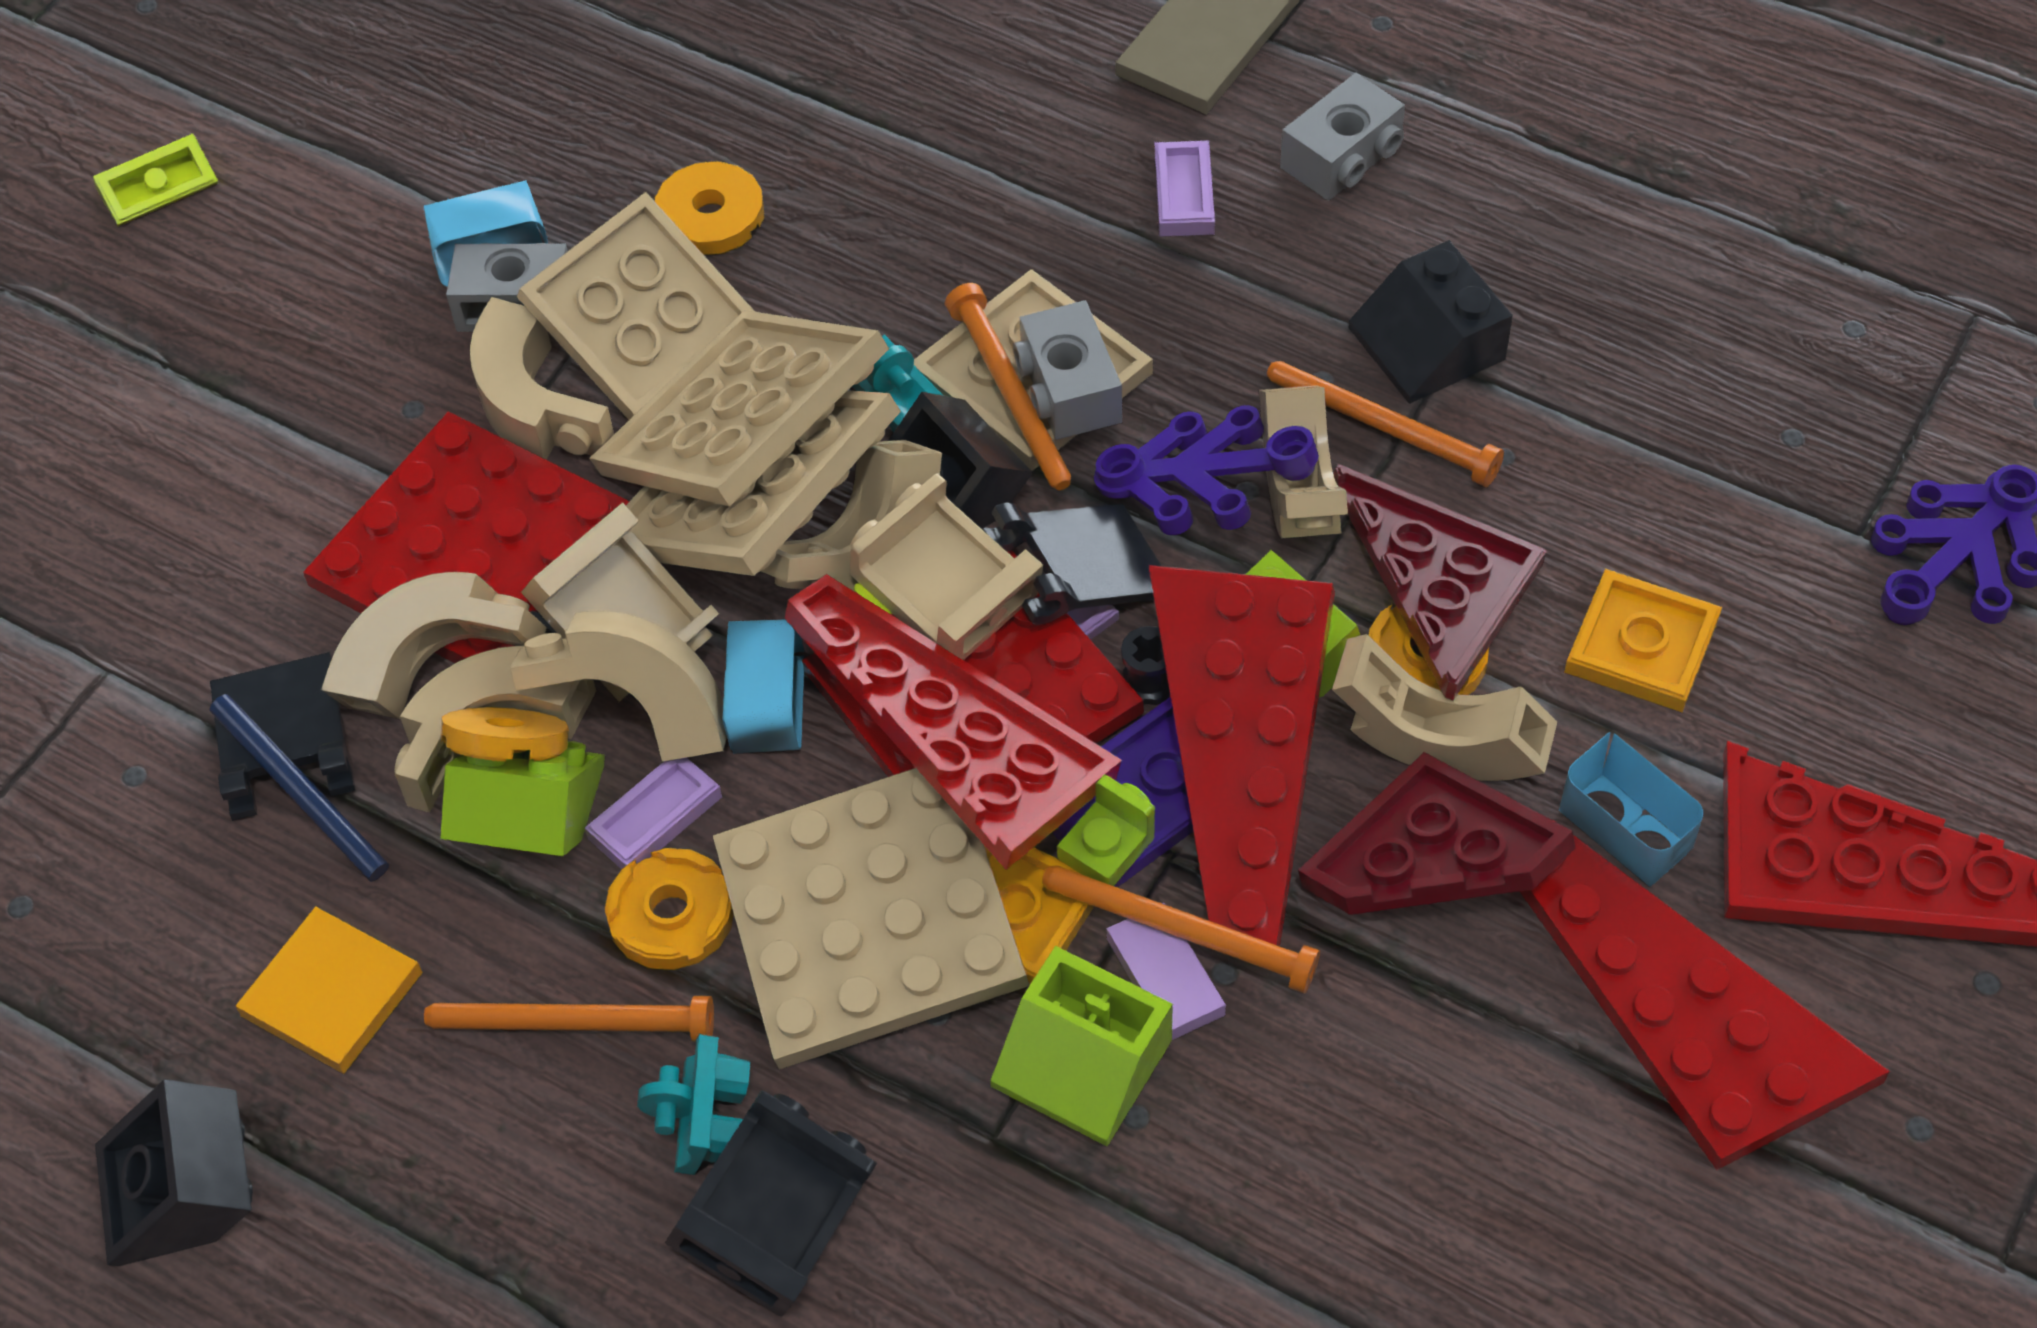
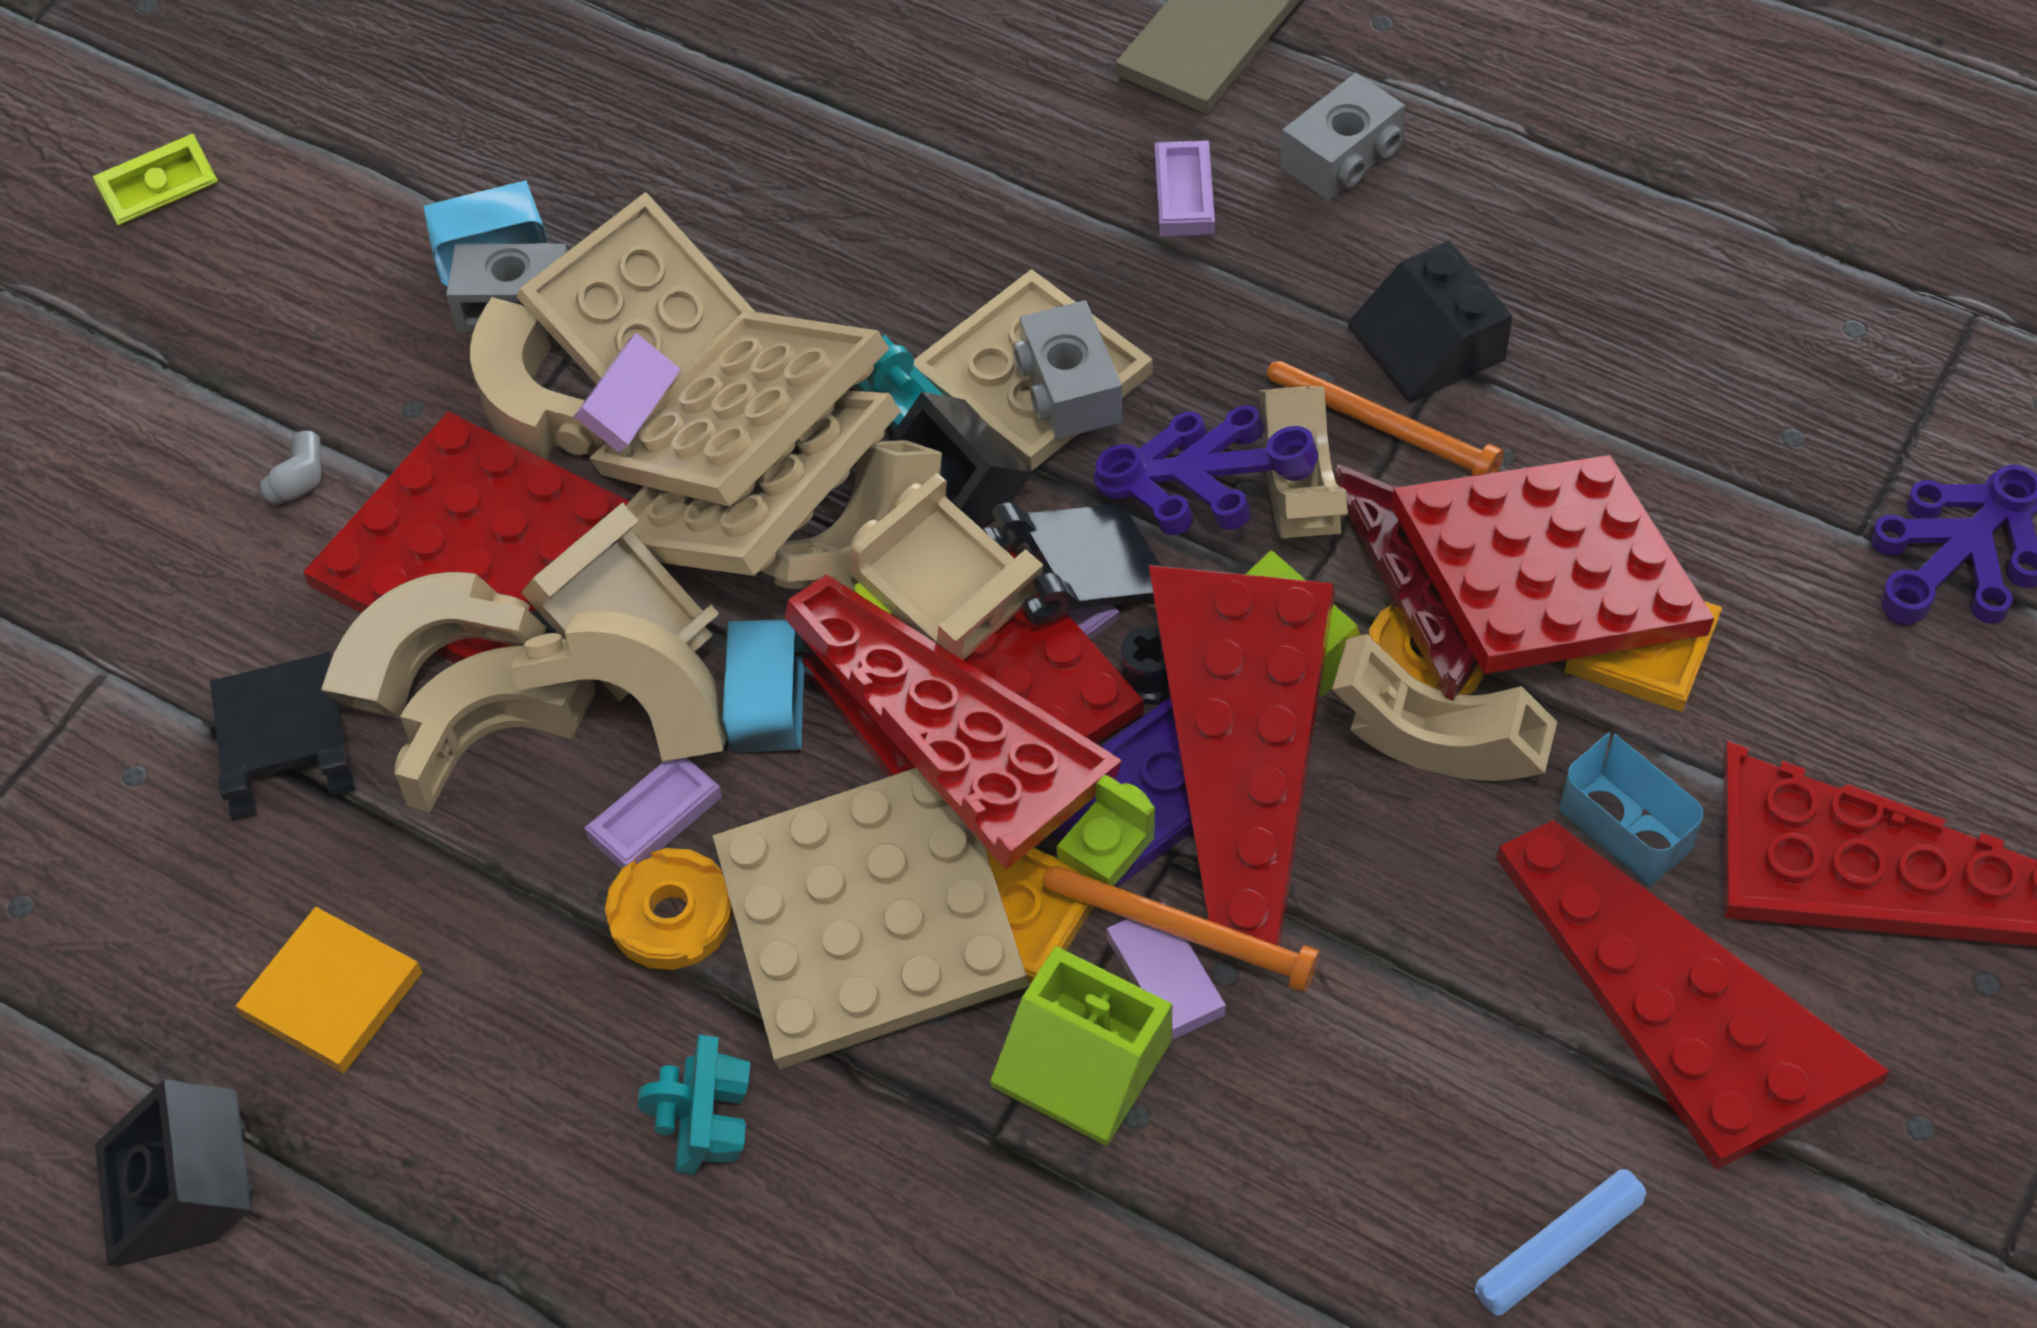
(296, 475): none -> light grey arm
(299, 787): dark blue bar -> none
(501, 732): light orange tile -> none
(521, 800): lime slope -> none
(627, 393): none -> lavender tile
(692, 1018): orange bar -> none
(713, 184): light orange tile -> none
(772, 1201): black panel -> none
(967, 305): orange bar -> none
(1435, 841): dark red plate -> none
(1549, 563): none -> plate
(1560, 1242): none -> light blue axle

